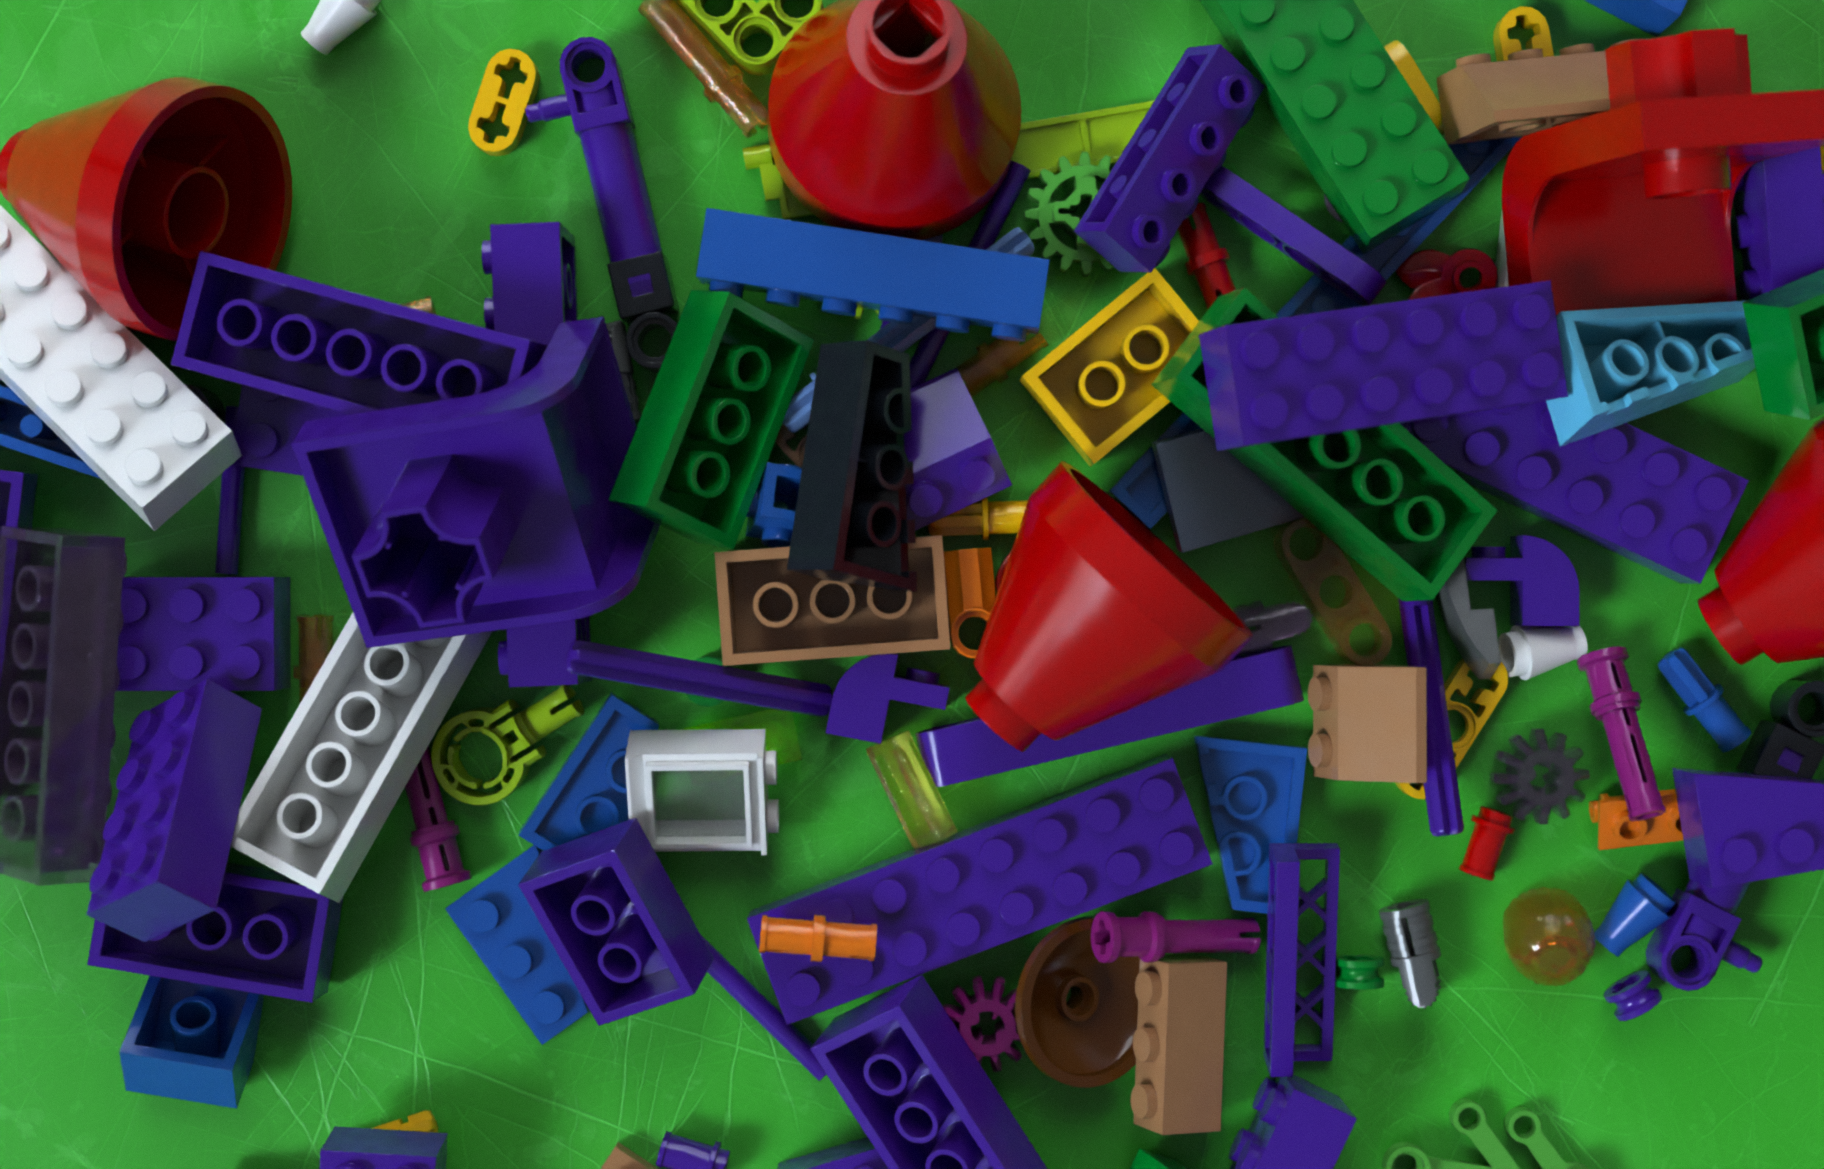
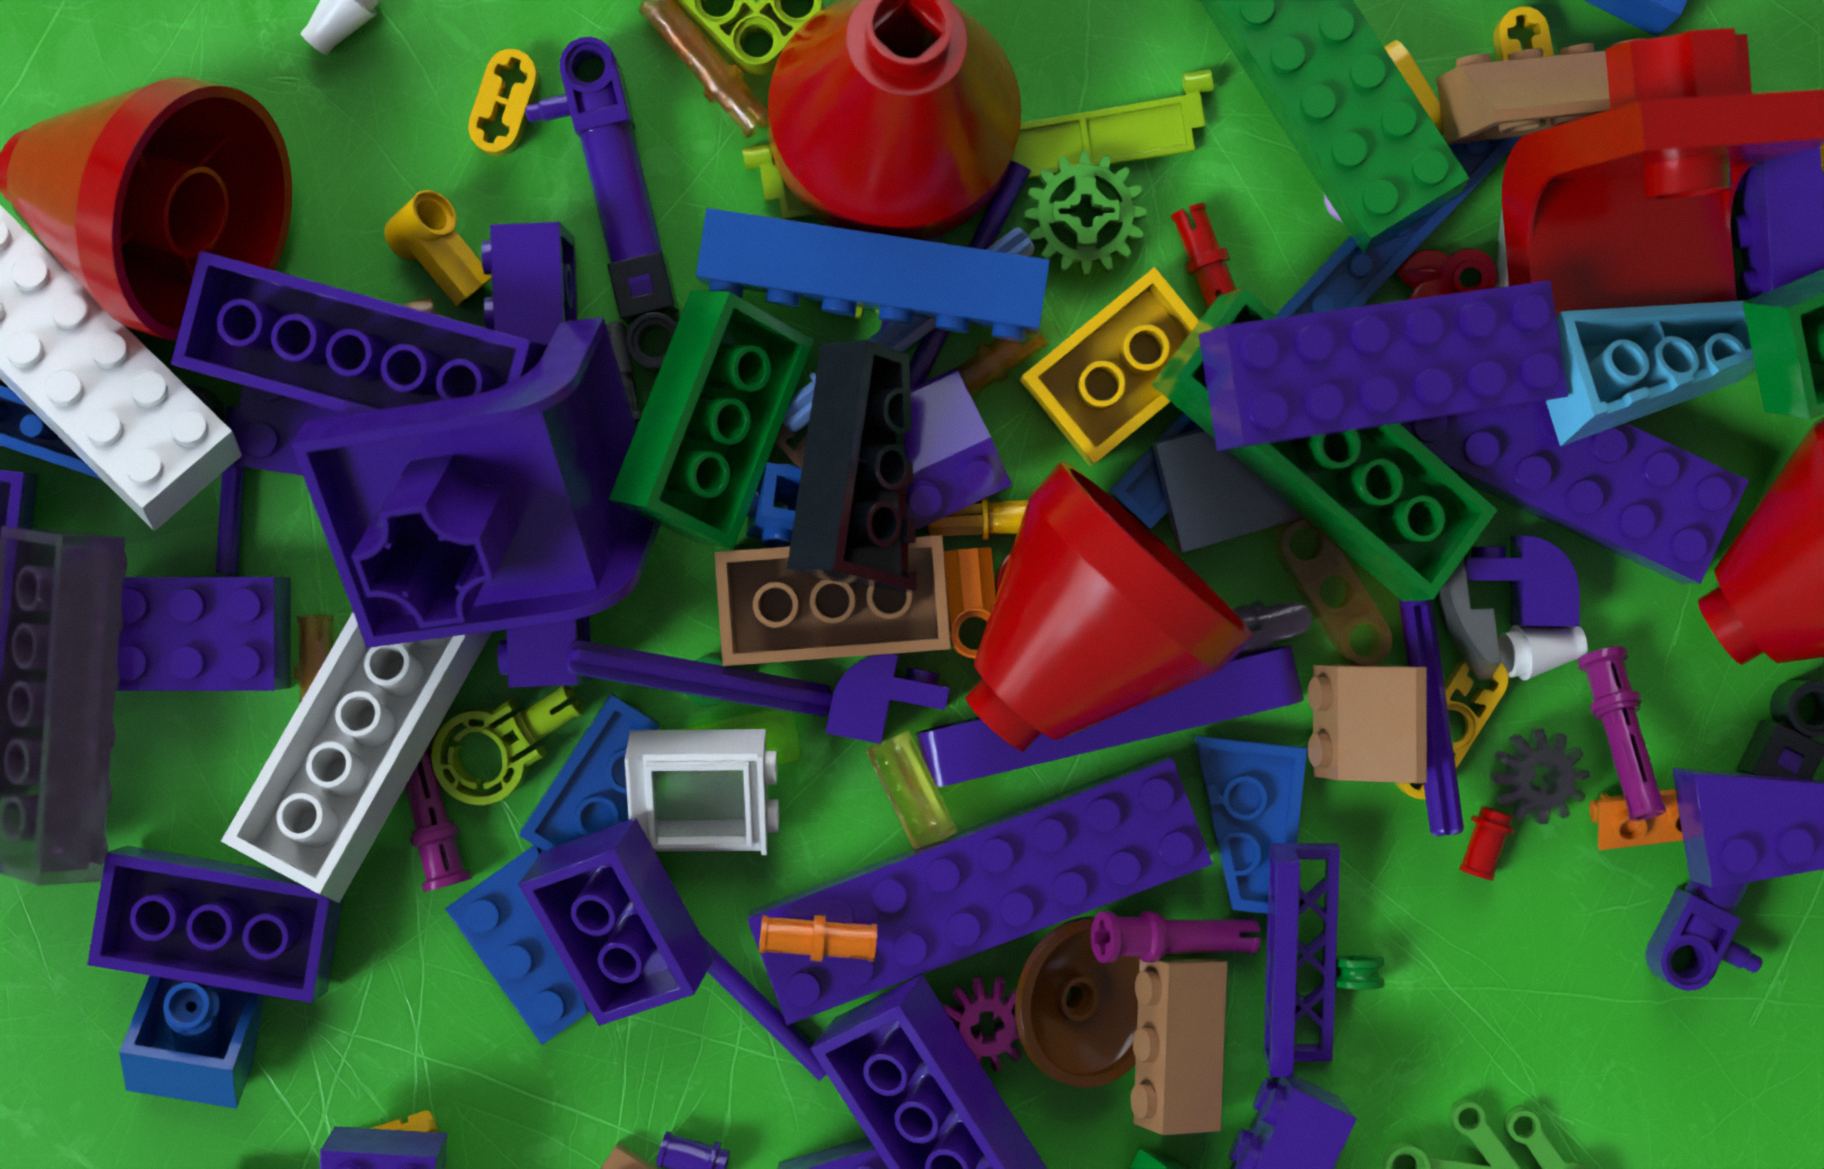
(174, 812): dark purple brick -> none
(176, 1010): none -> blue plate
(426, 233): none -> yellow piece
(1170, 159): dark purple brick -> none
(1293, 236): dark purple beam -> none
(1415, 961): dark grey hinge -> none
(1548, 936): clear orange hair -> none
(1632, 995): dark purple bush -> none
(1635, 913): blue cone -> none
(1703, 699): blue axle -> none

